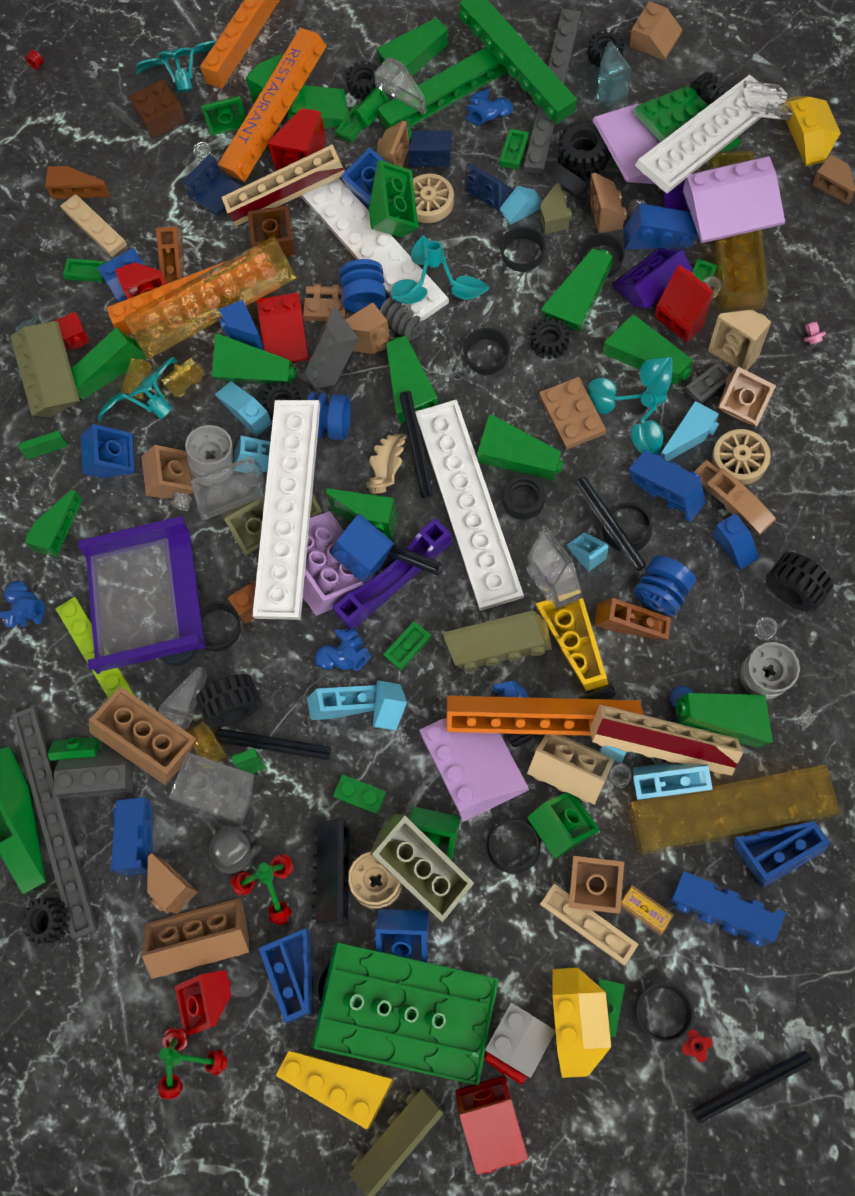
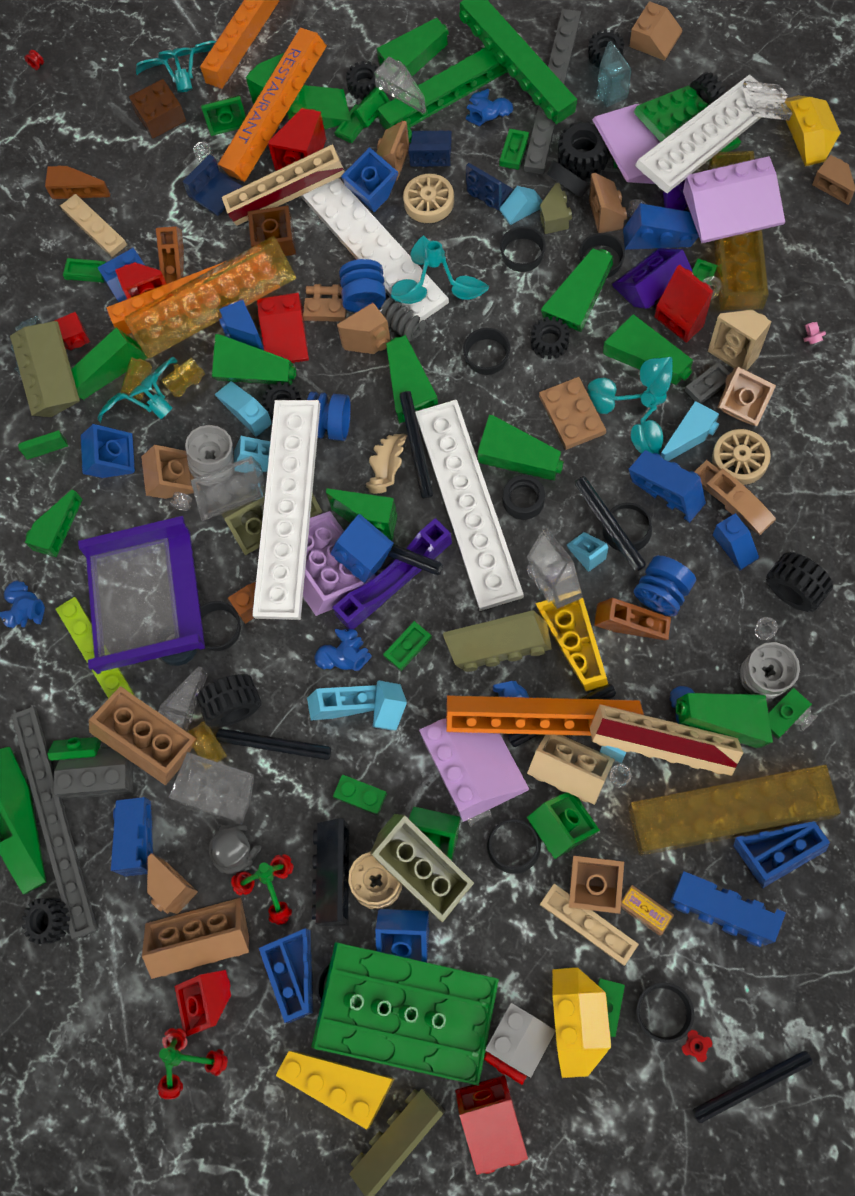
(249, 761): green tile -> none
(330, 351): dark grey slope -> none
(393, 200): green slope -> none
(671, 779): medium azure slope -> none
(787, 712): none -> green plate

